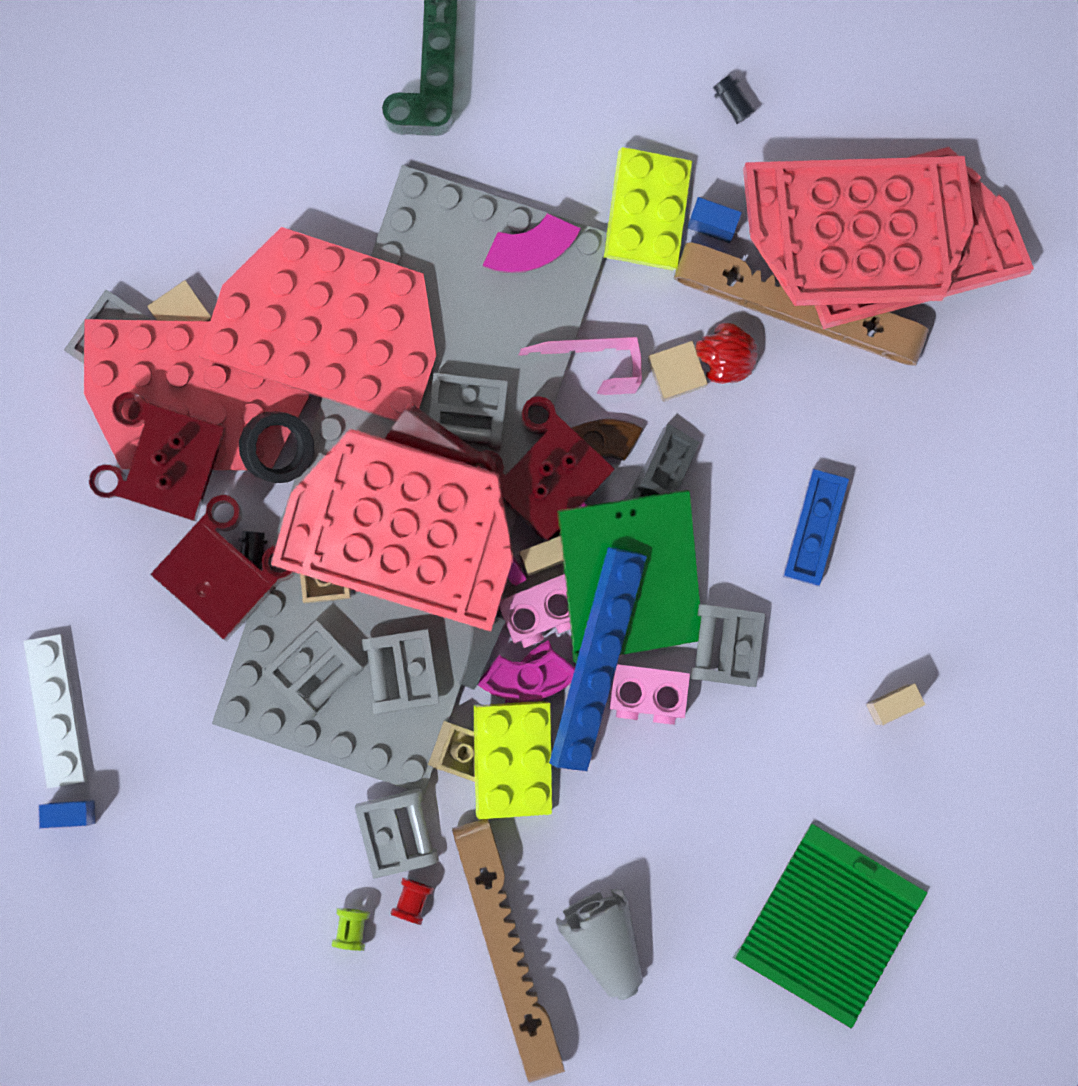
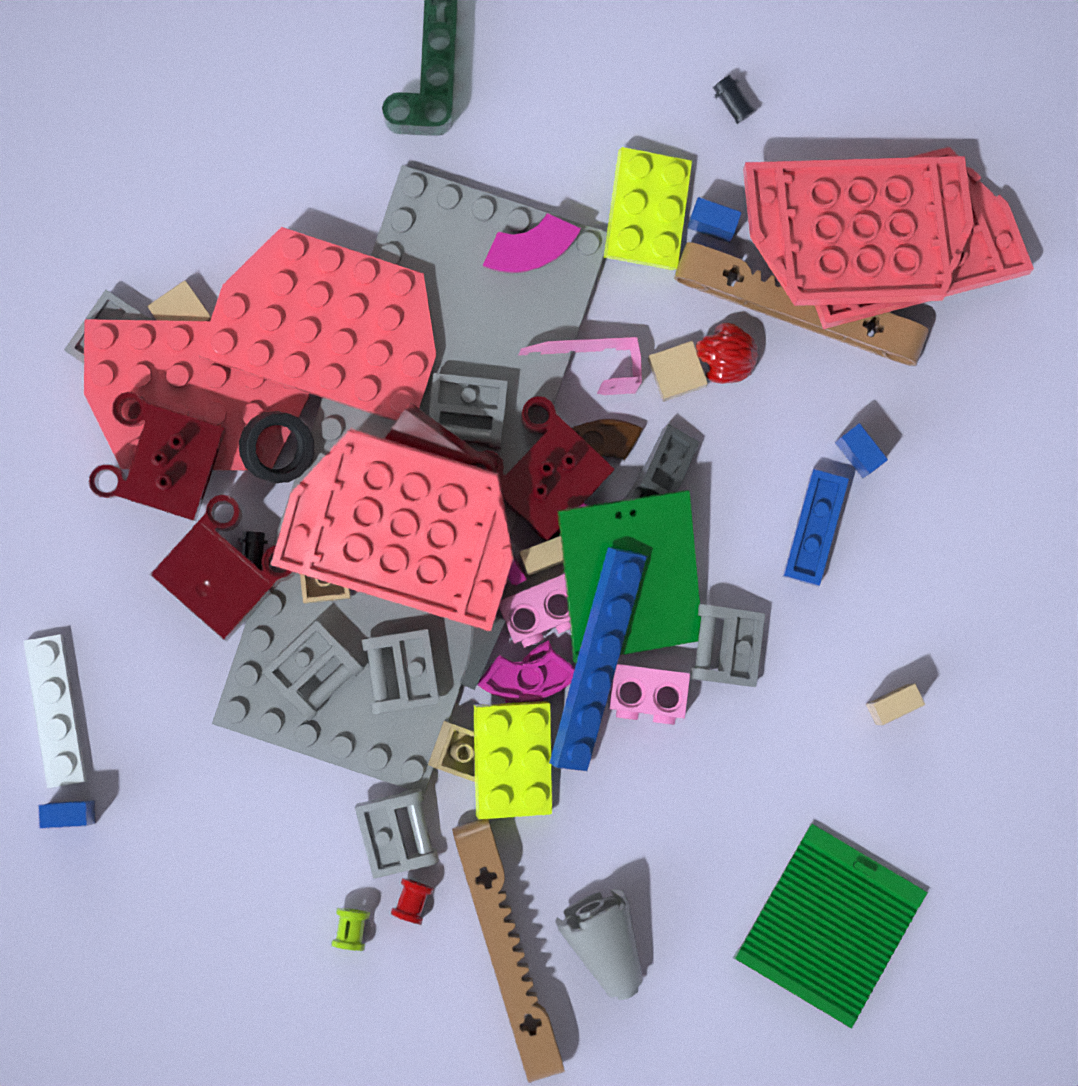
(861, 451): none -> blue piece

